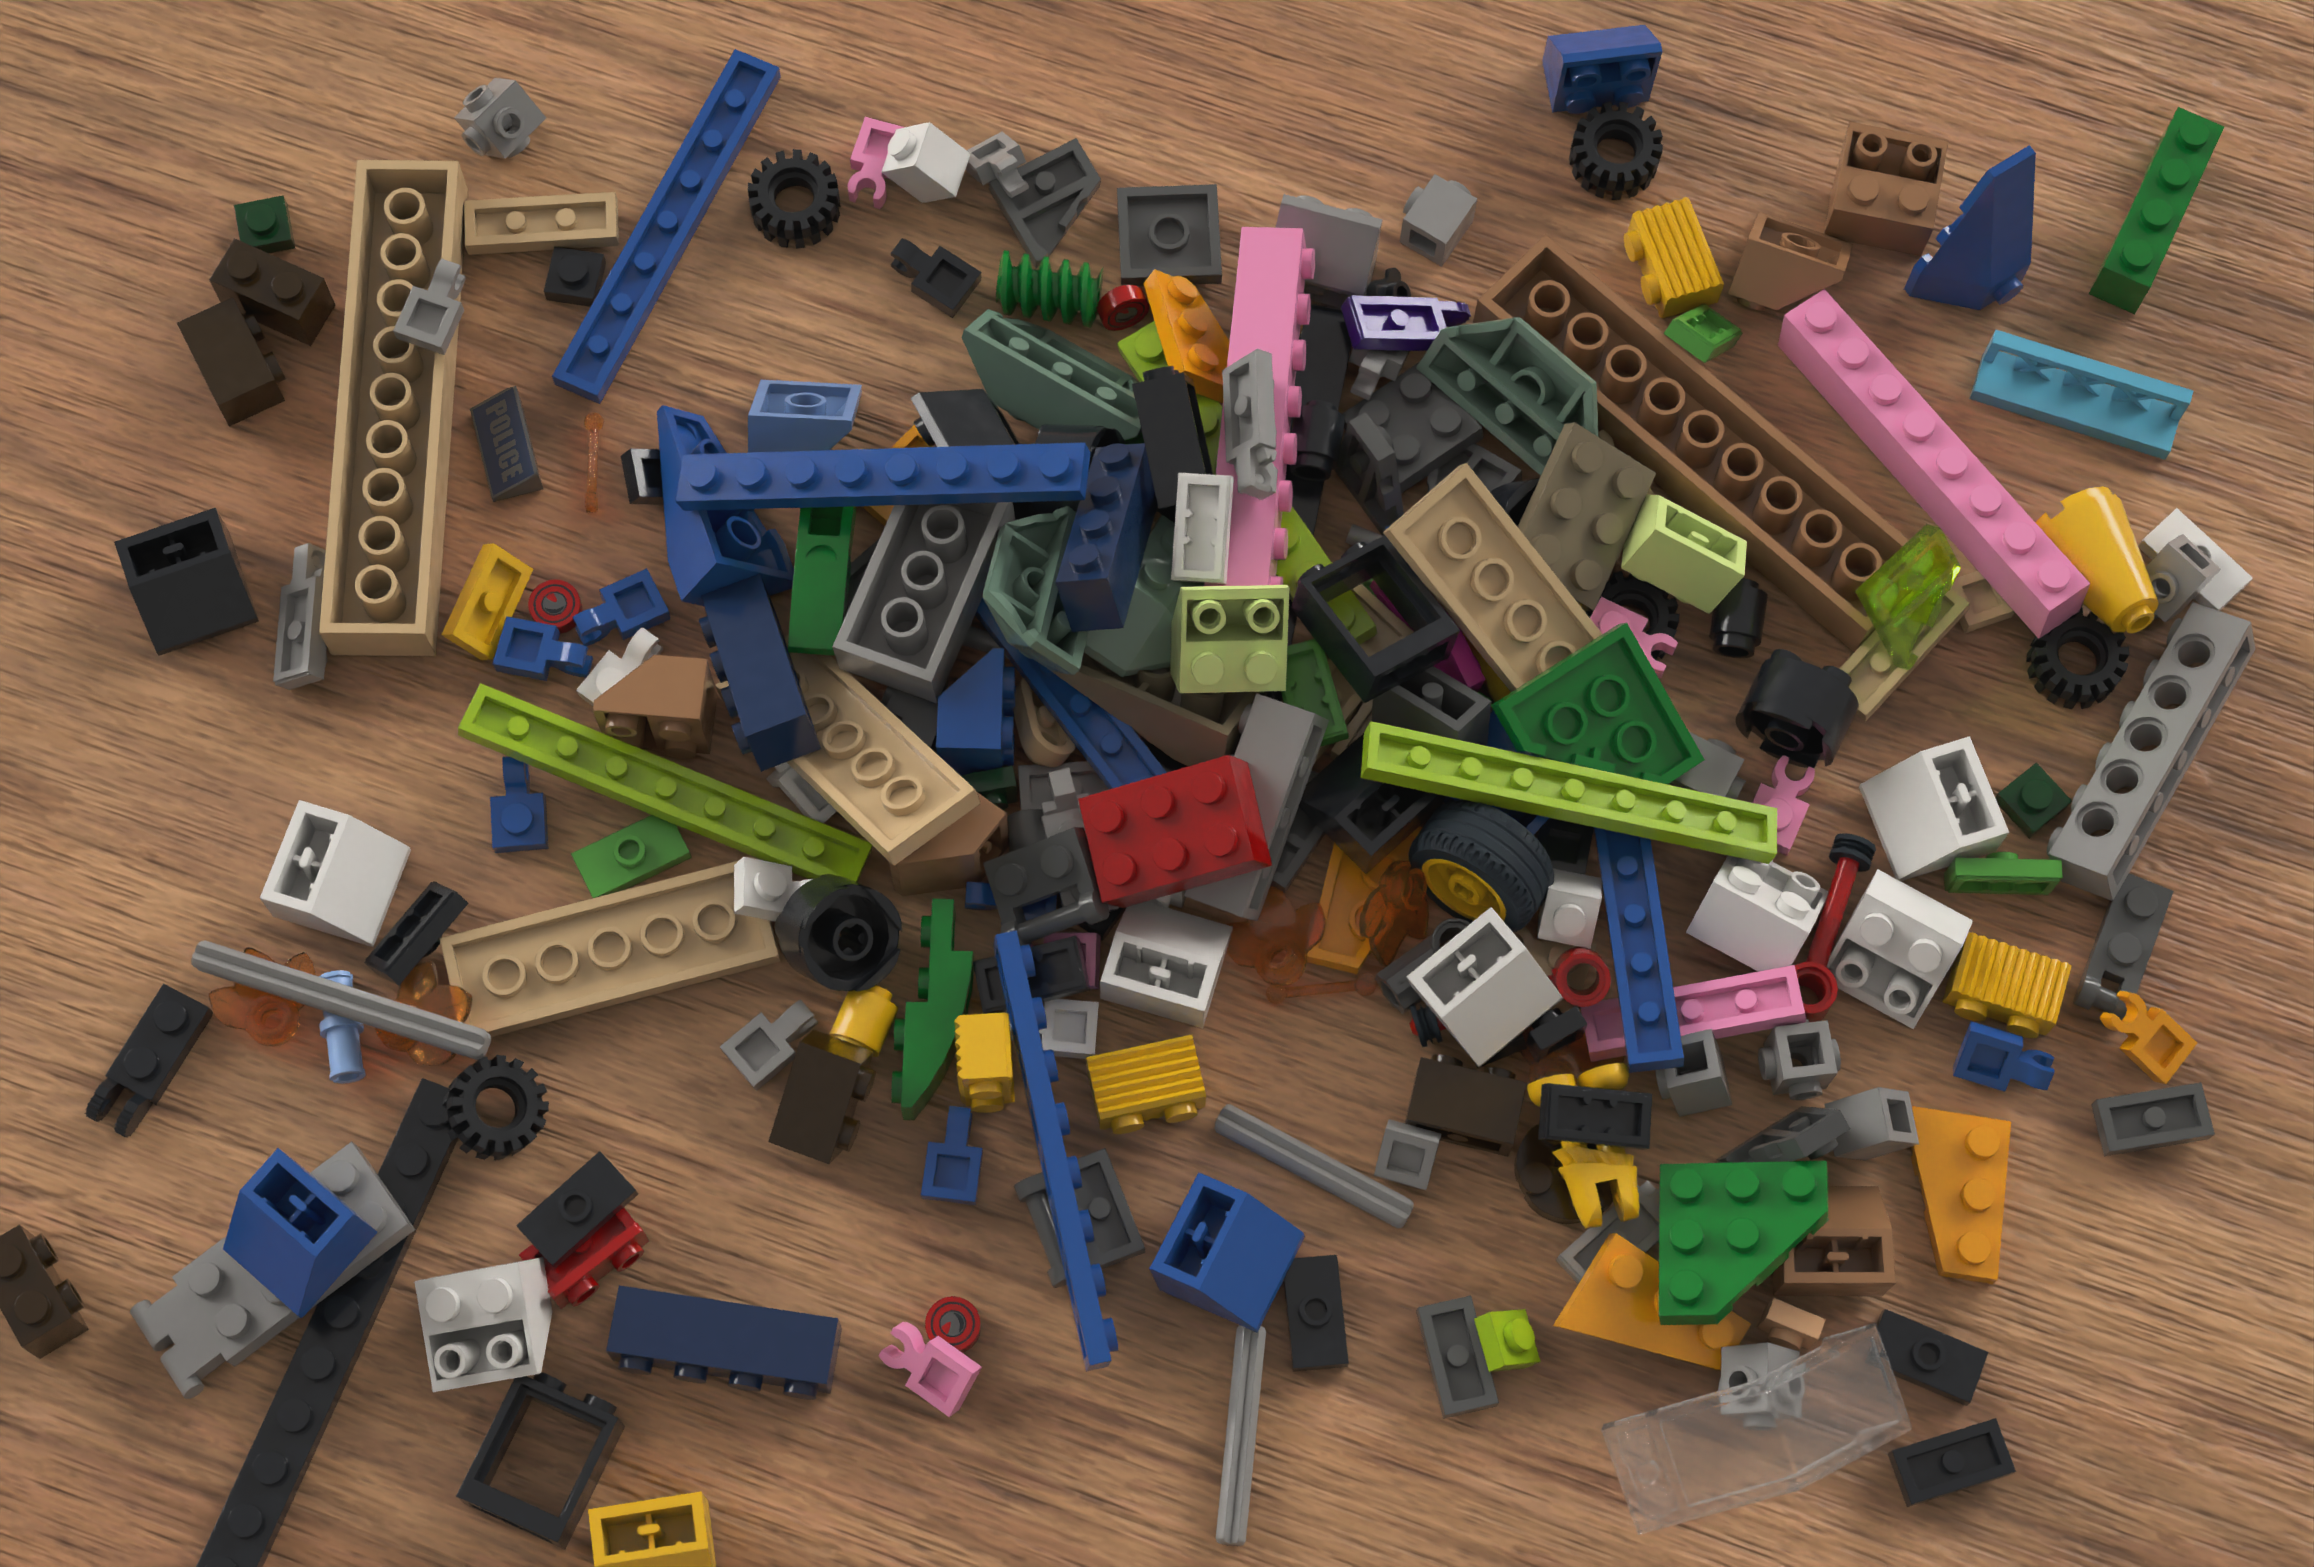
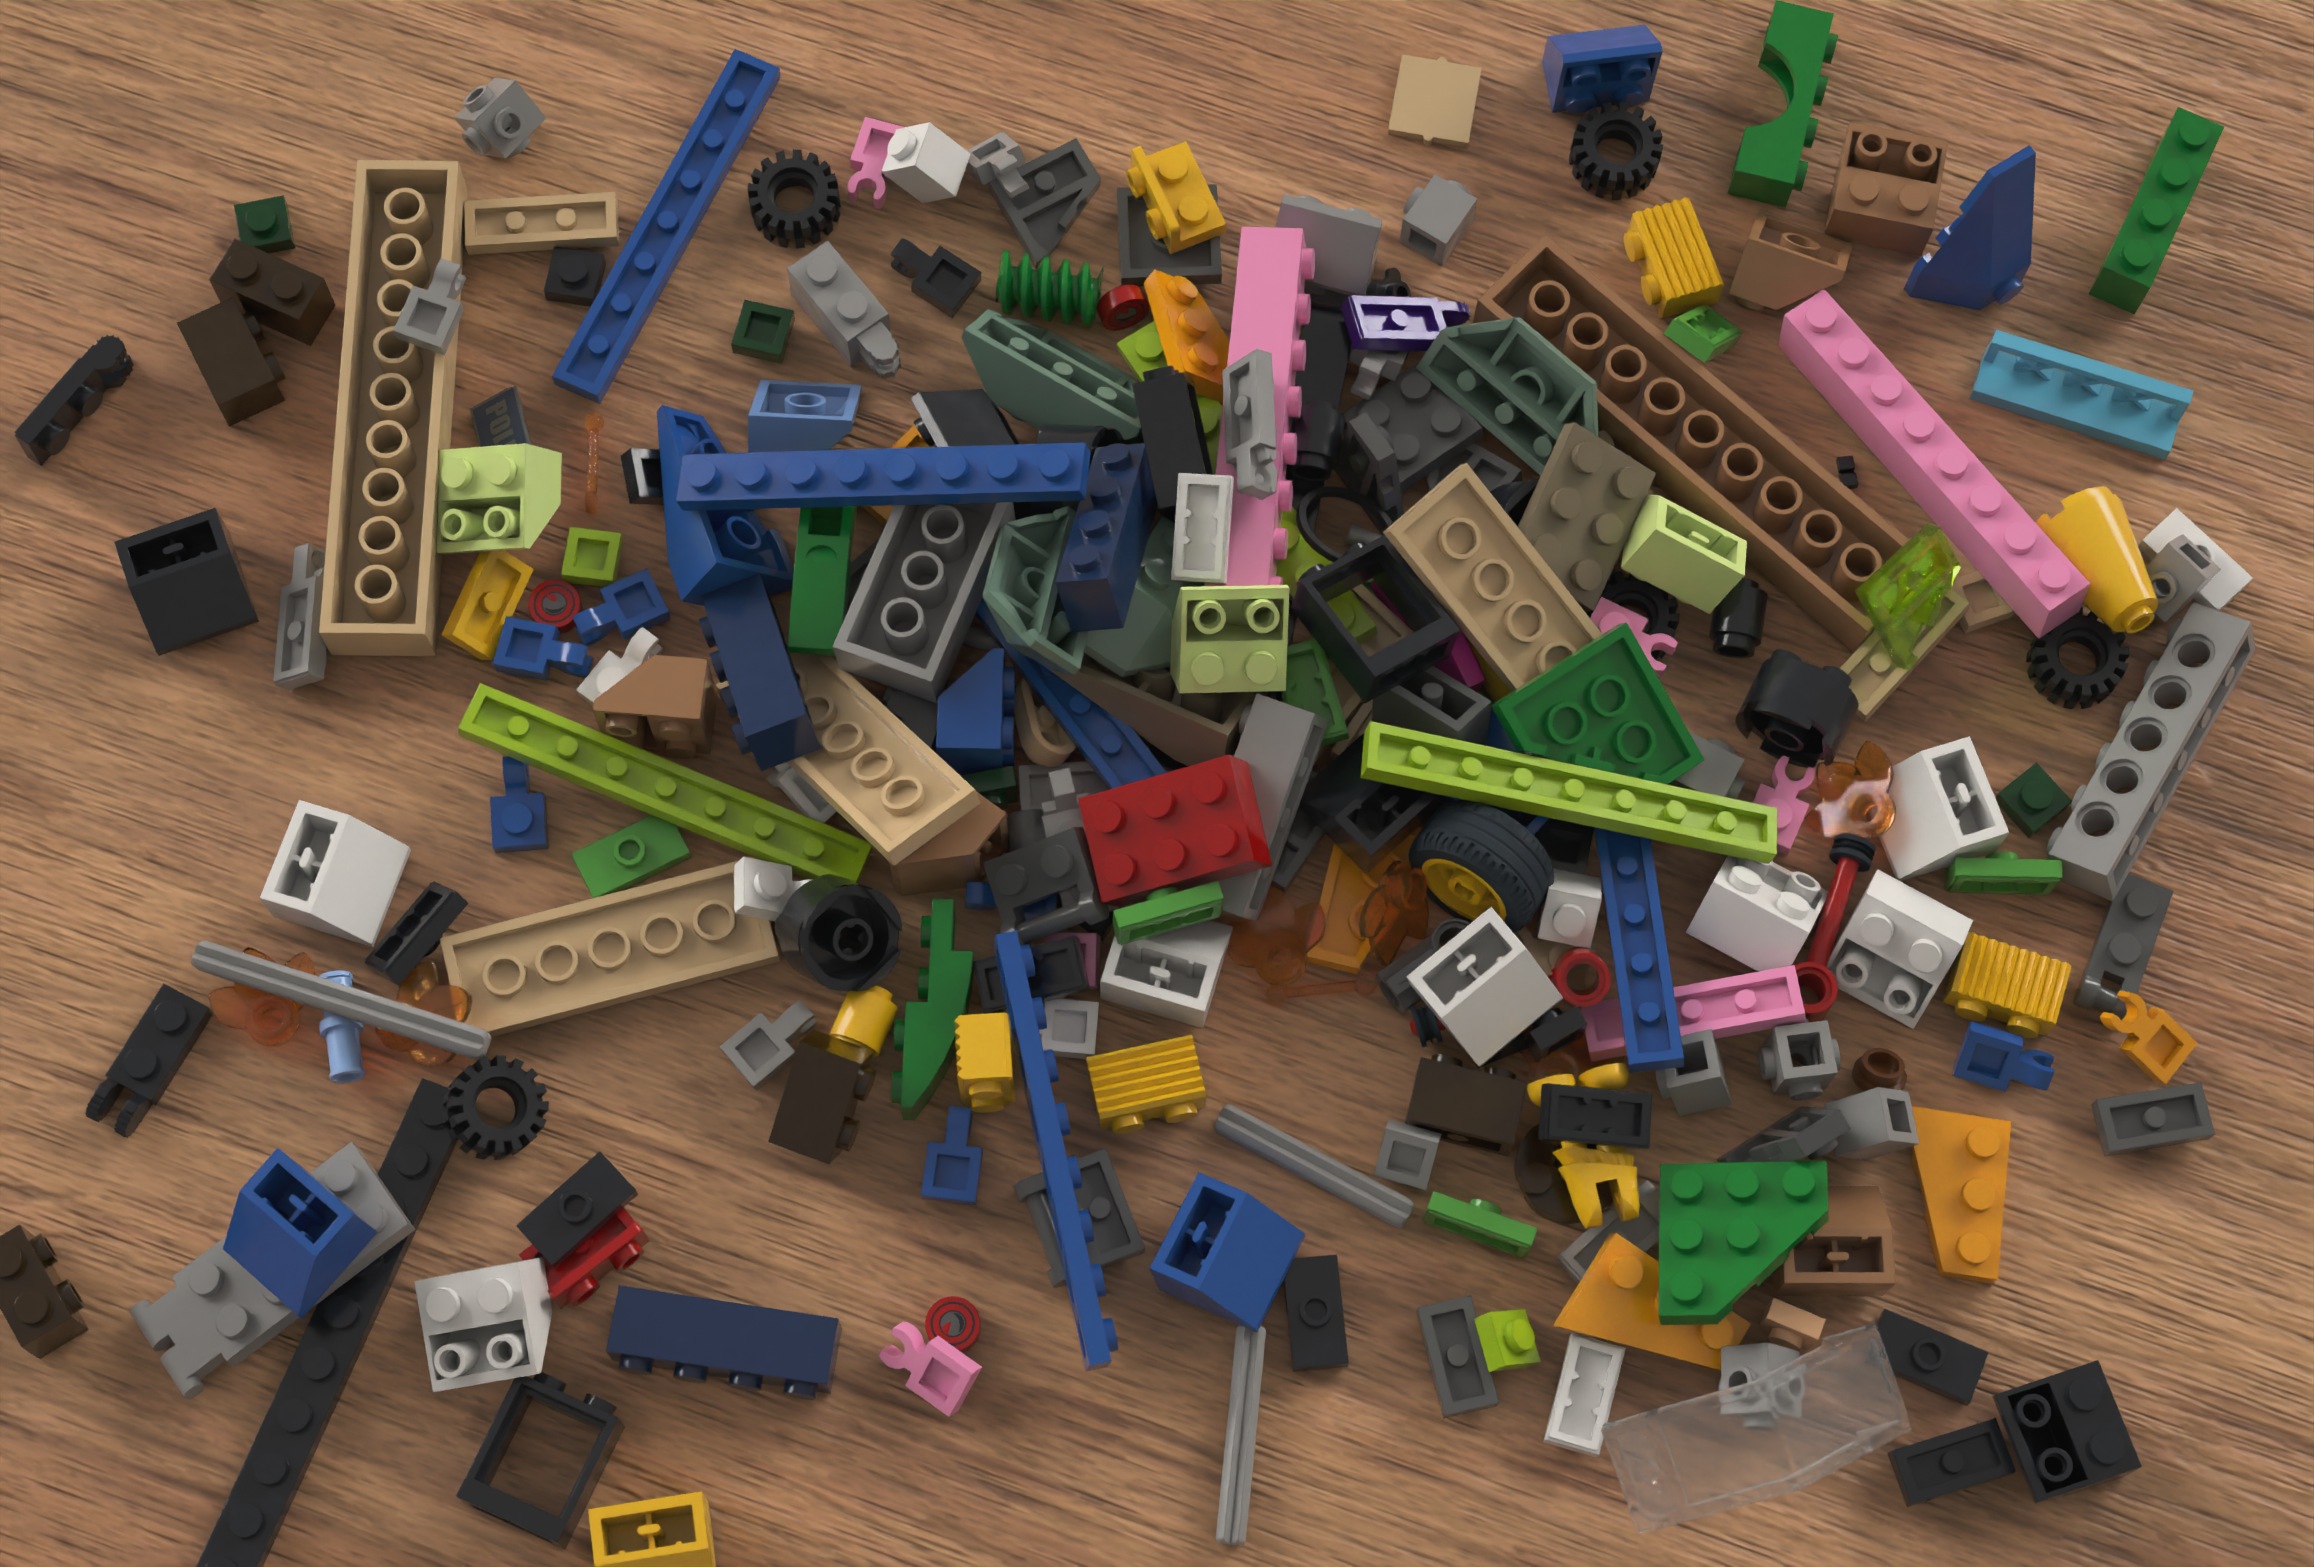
(74, 397): none -> black hinge
(496, 497): none -> yellowish green slope
(592, 557): none -> lime plate
(763, 331): none -> dark green plate
(844, 310): none -> light grey hinge
(1167, 911): none -> bright green plate
(1176, 197): none -> yellow bracket
(1339, 492): none -> black piece
(1434, 101): none -> tan piece
(1481, 1223): none -> bright green plate
(1584, 1395): none -> white plate
(1793, 55): none -> green arch
(1846, 471): none -> black piece
(1851, 791): none -> clear orange plate
(1879, 1069): none -> reddish brown plate
(2067, 1432): none -> black slope

